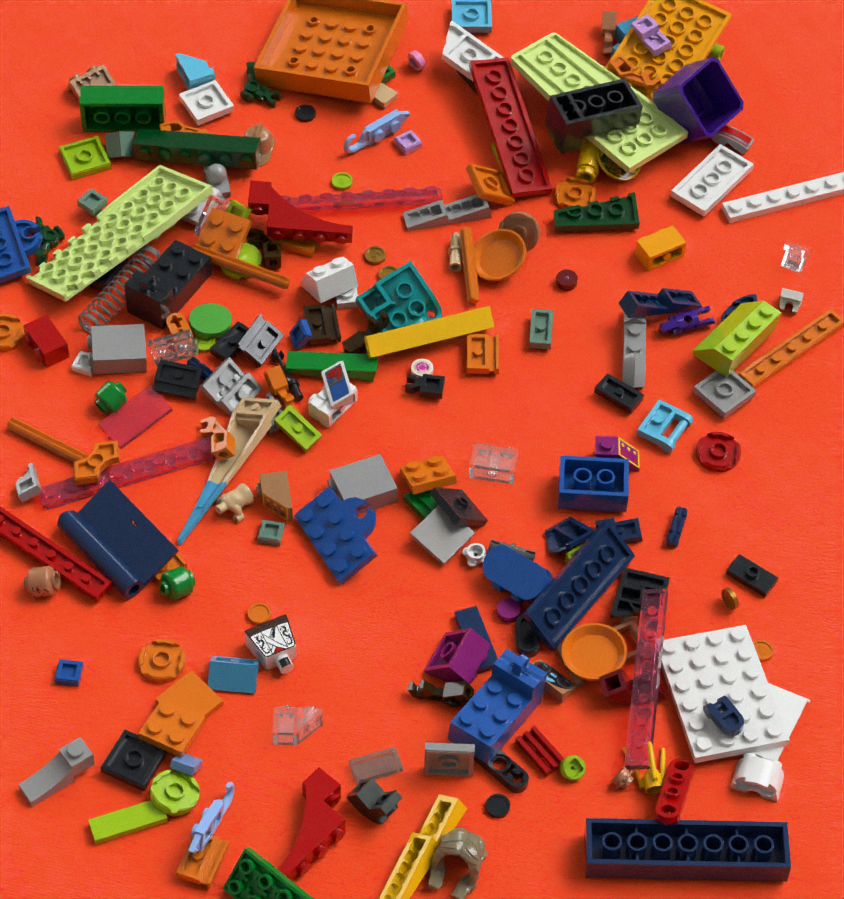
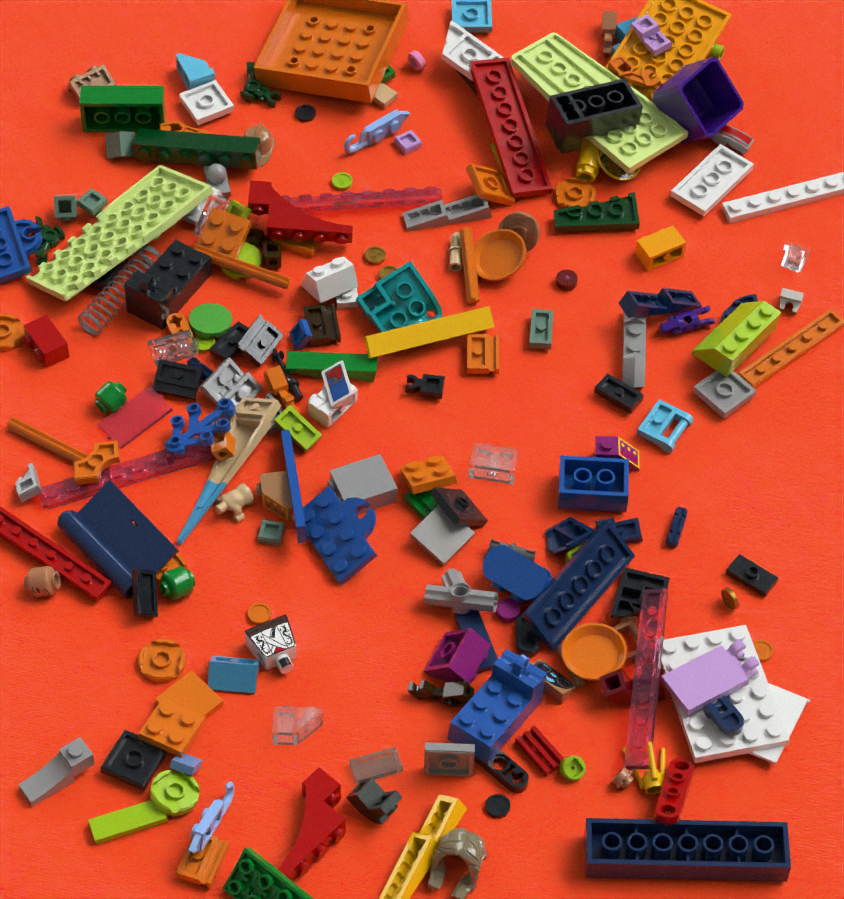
(66, 206): none -> sand green brick
(69, 673): blue tile -> none
(81, 364): white tile -> none
(85, 157): lime tile -> none
(117, 349): light grey brick -> none
(144, 593): none -> black tile
(178, 443): none -> blue plant
(294, 486): none -> blue tile
(356, 343): dark brown piece -> none
(421, 367): tile -> none
(459, 595): none -> light grey piece
(474, 549): white plate -> none
(710, 677): none -> lavender tile
(718, 452): red tile -> none
(759, 776): white cylinder -> none

